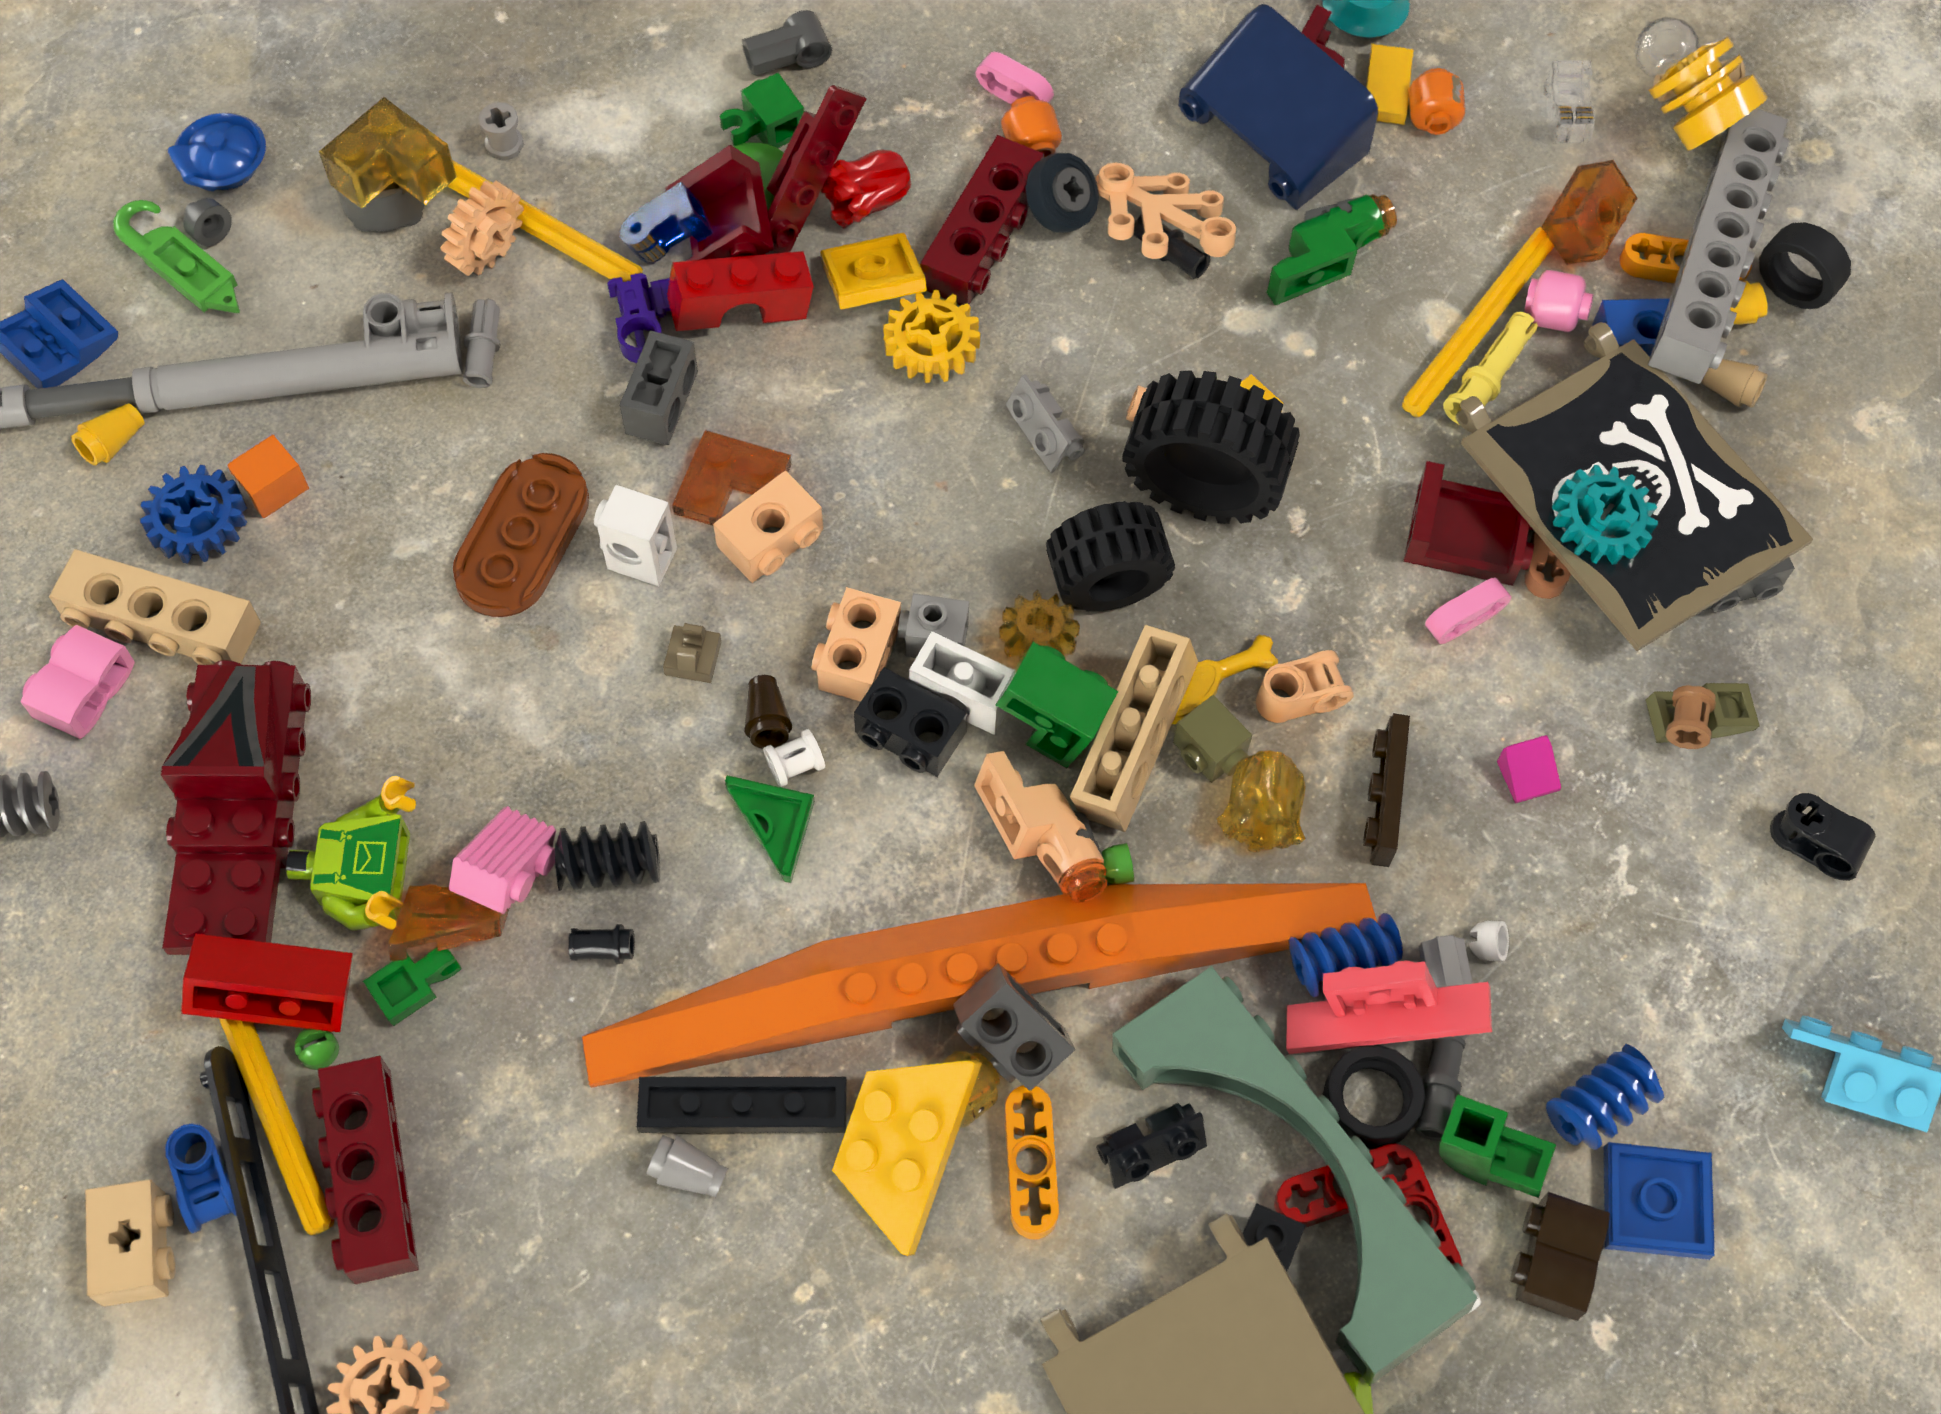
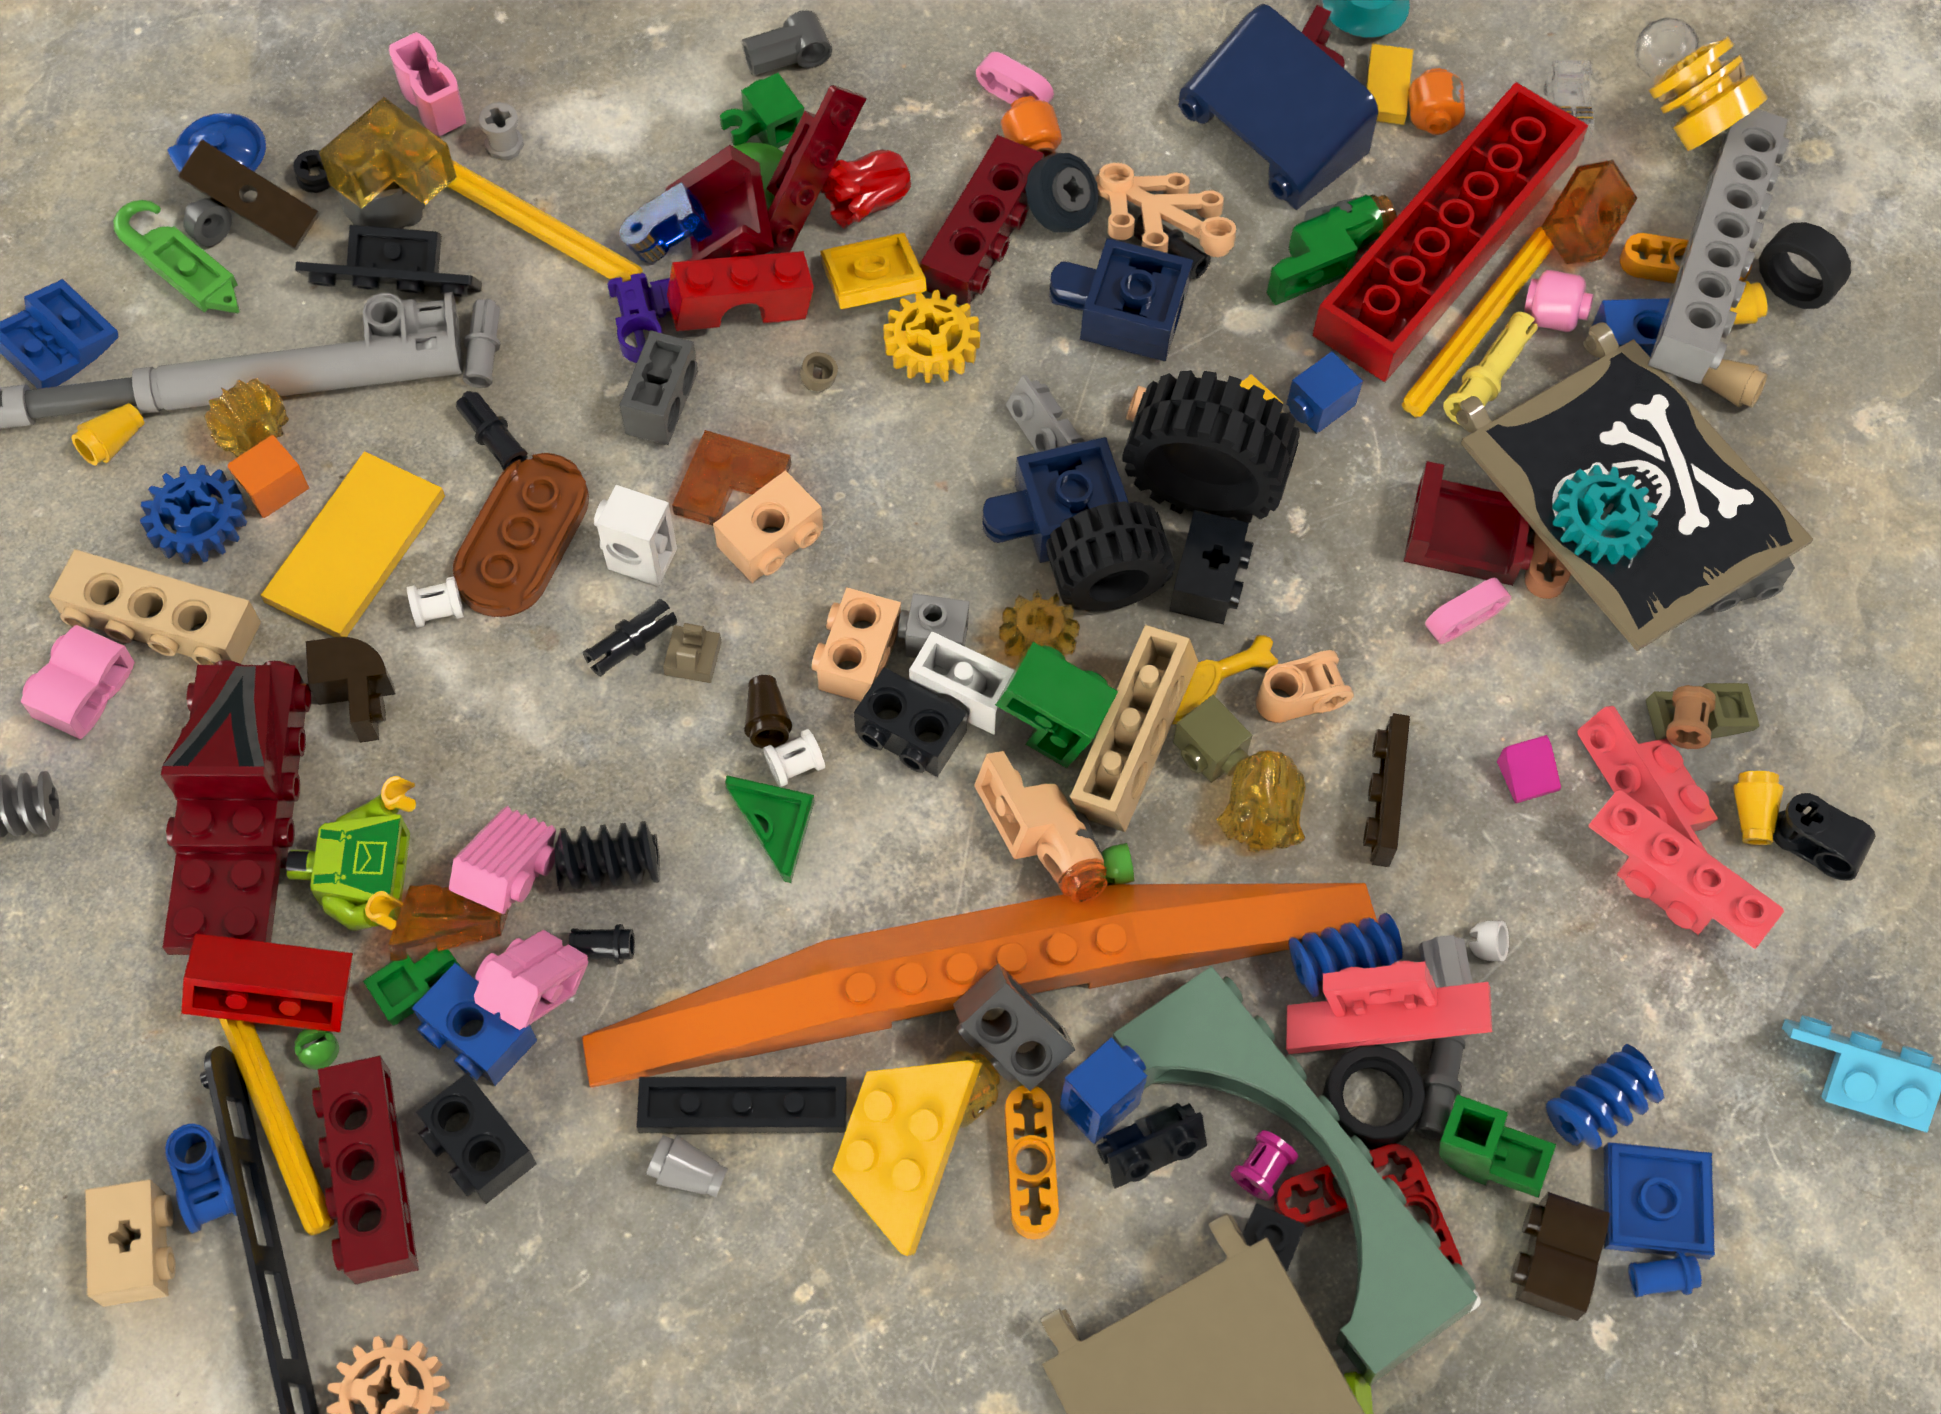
(229, 180): none -> dark brown tile
(245, 416): none -> clear yellow gear
(308, 182): none -> black bush
(352, 672): none -> dark brown brick
(353, 545): none -> yellow tile
(391, 257): none -> black bracket
(427, 84): none -> bright pink brick
(435, 602): none -> white bush
(449, 1007): none -> blue brick
(482, 228): light nougat gear -> none
(482, 1133): none -> black brick
(490, 429): none -> black axle
(529, 978): none -> bright pink brick
(630, 637): none -> black pin
(828, 371): none -> dark tan hinge
(1051, 490): none -> dark blue brick
(1103, 1089): none -> blue brick
(1129, 298): none -> dark blue brick
(1217, 544): none -> black brick
(1264, 1165): none -> dark pink bush
(1323, 392): none -> blue brick
(1449, 231): none -> red brick
(1647, 773): none -> coral bracket
(1665, 1275): none -> blue pin
(1681, 874): none -> coral bracket
(1758, 805): none -> yellow cone

